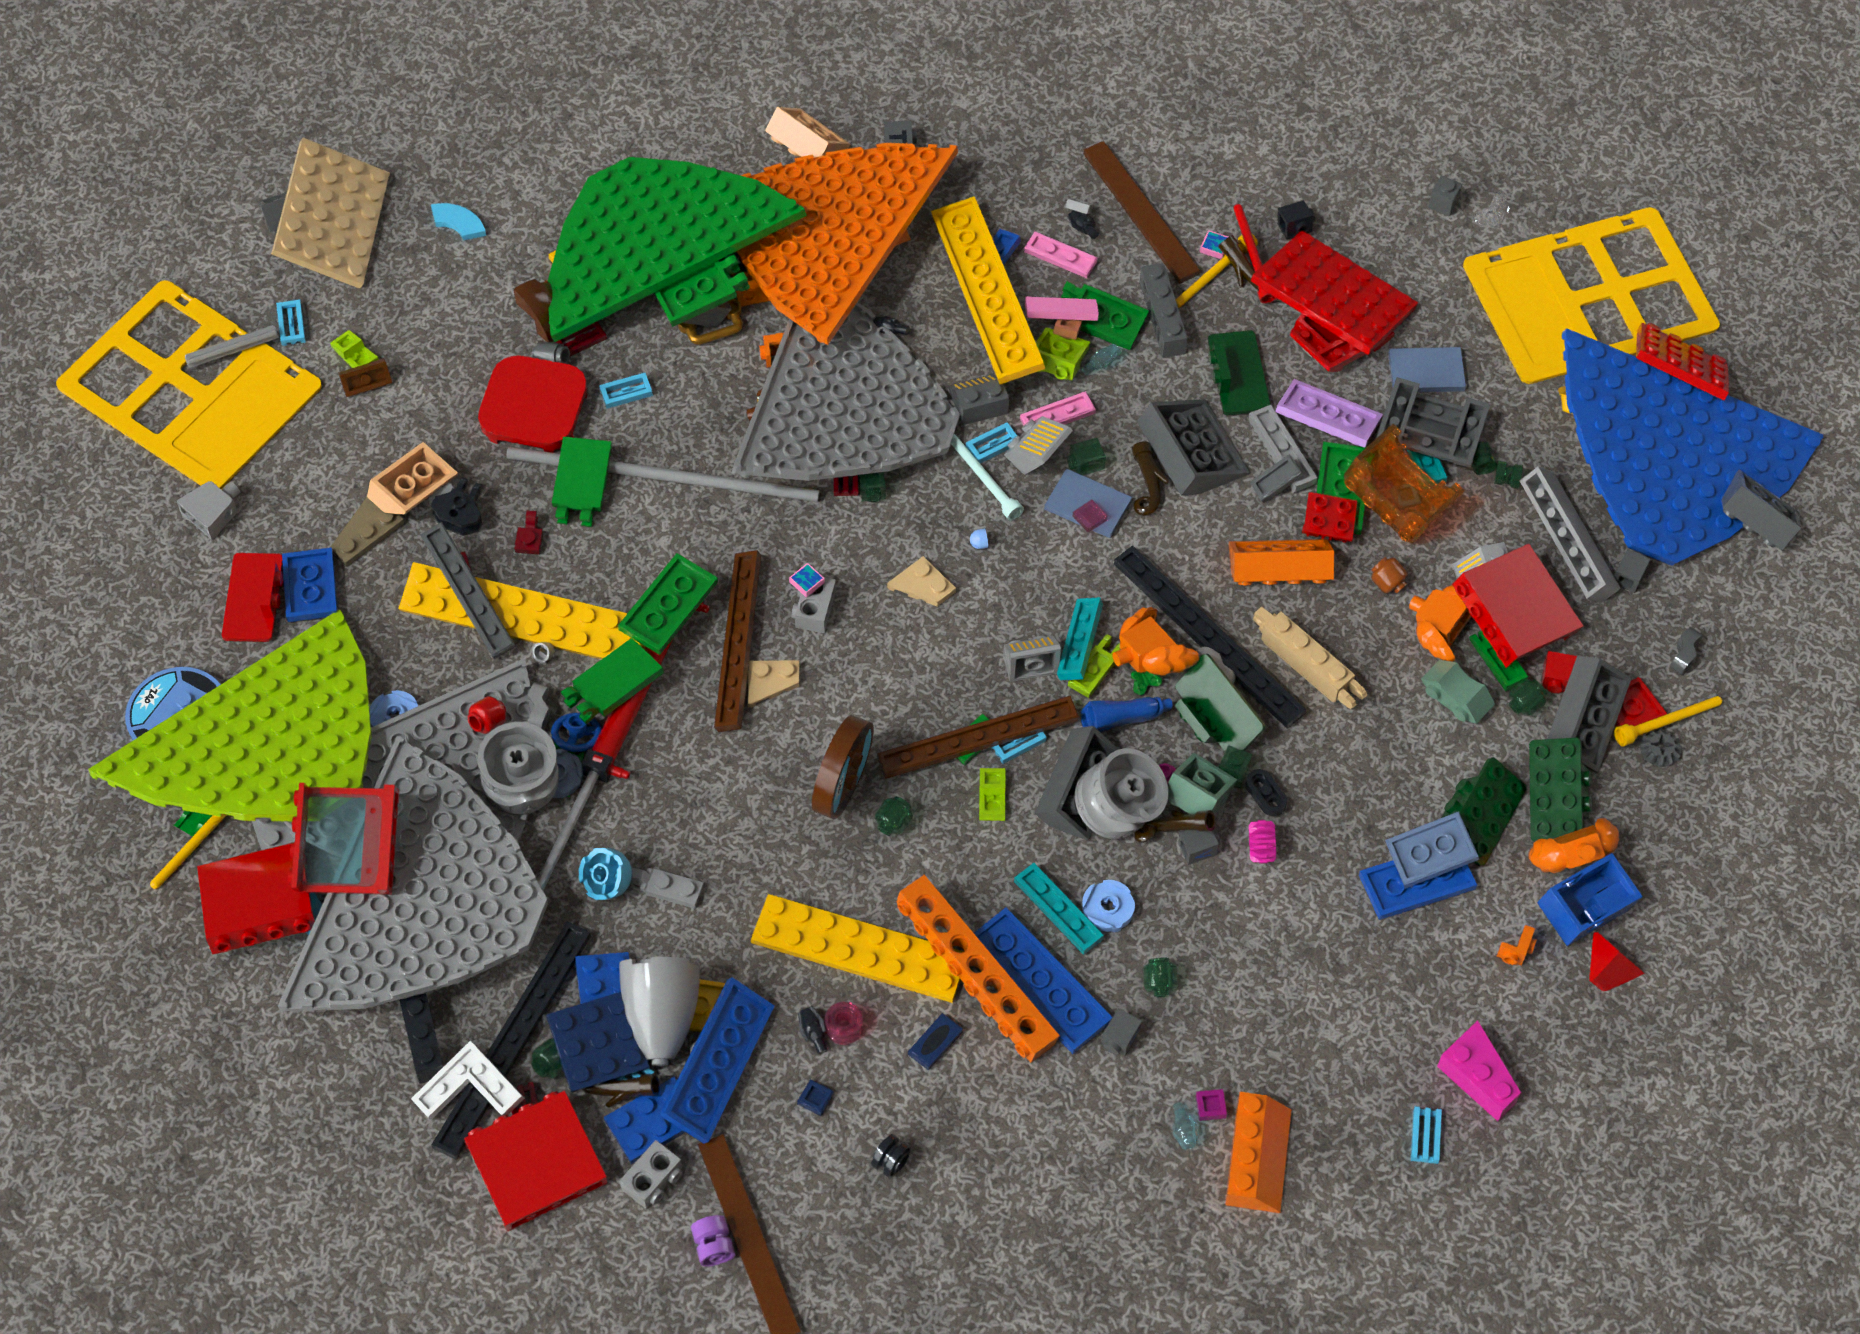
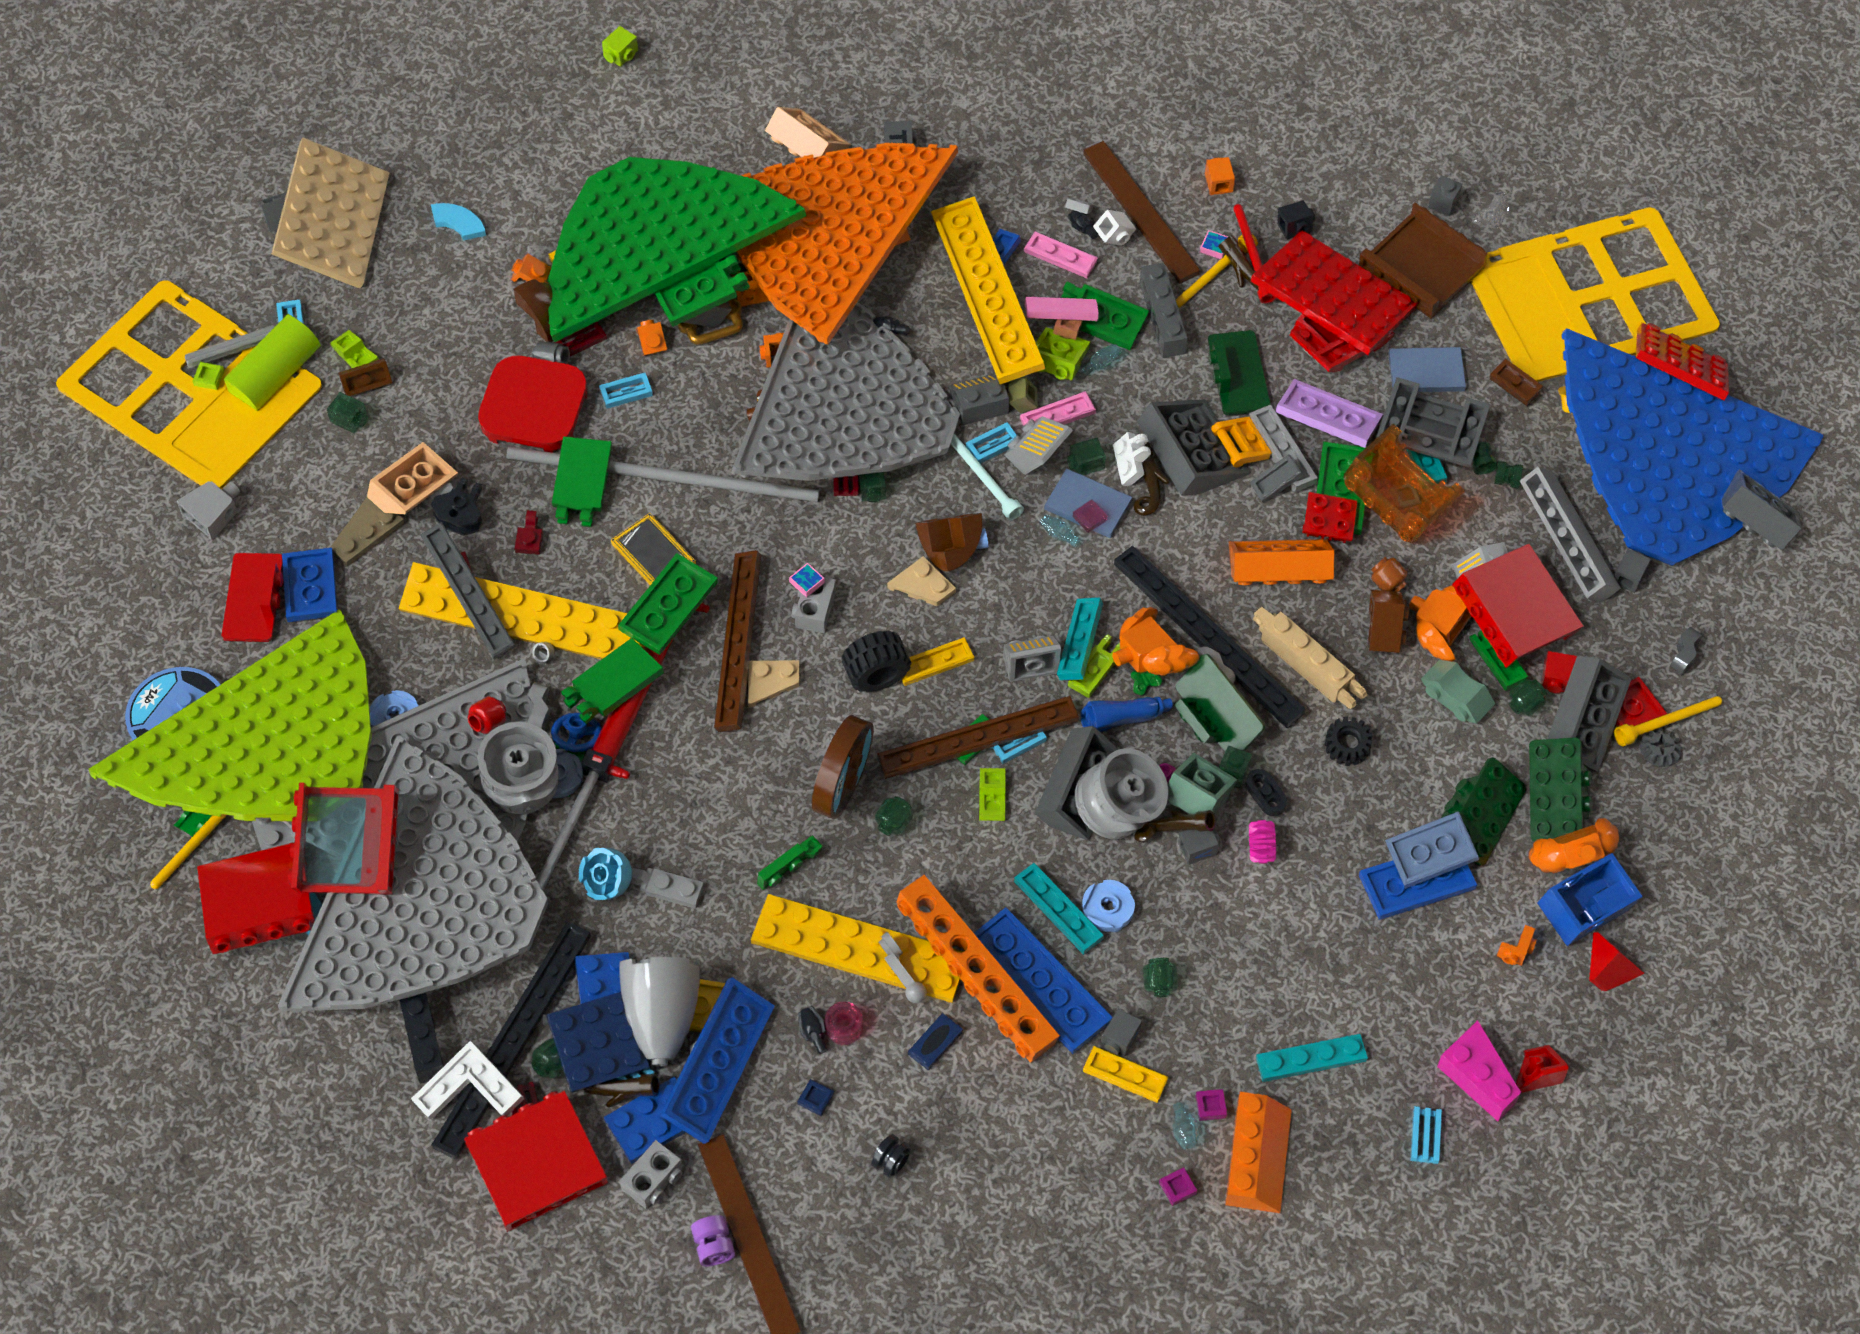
(208, 375): none -> lime tile
(272, 362): none -> lime brick
(347, 412): none -> clear green brick
(529, 269): none -> orange bracket
(620, 46): none -> lime brick
(648, 547): none -> tile
(651, 337): none -> orange bracket
(788, 861): none -> green hinge
(876, 661): none -> black tyre
(914, 991): none -> light grey piece
(938, 660): none -> yellow tile
(950, 539): none -> reddish brown brick
(1022, 395): none -> olive plate
(1059, 530): none -> clear light blue piece
(1114, 227): none -> white brick
(1125, 1074): none -> yellow tile
(1129, 457): none -> white hinge
(1178, 1186): none -> magenta plate
(1219, 175): none -> orange brick
(1247, 438): none -> light orange plate
(1311, 1057): none -> teal plate
(1348, 728): none -> black tyre
(1386, 617): none -> reddish brown brick
(1425, 260): none -> reddish brown panel
(1516, 382): none -> reddish brown plate
(1541, 1069): none -> red slope

